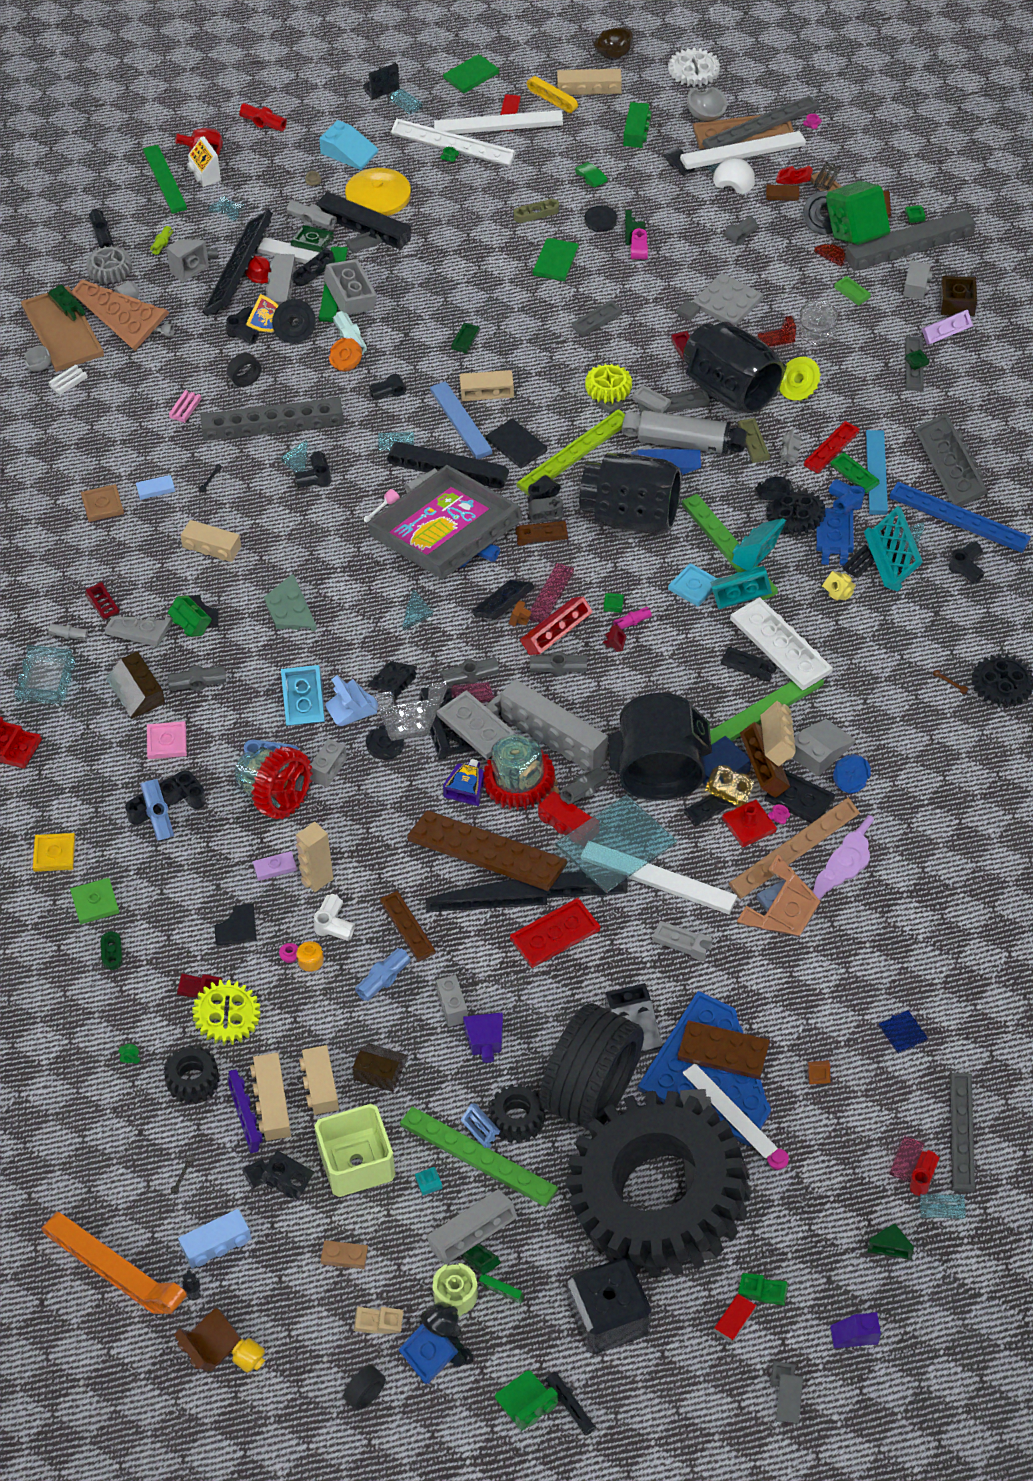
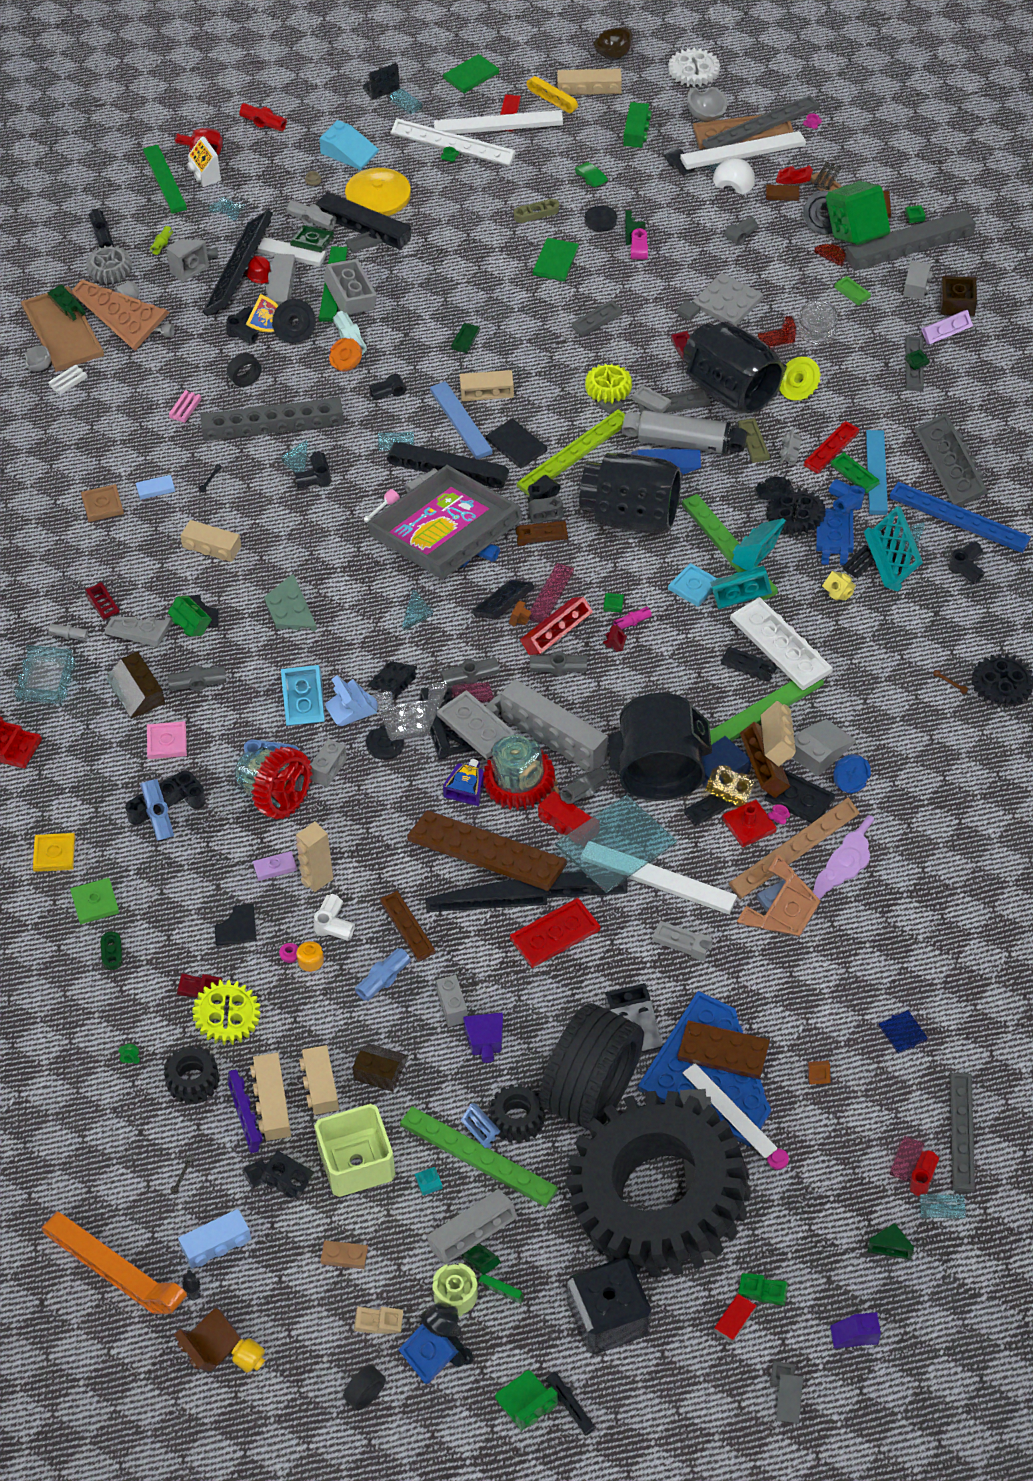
(306, 278): black beam -> none

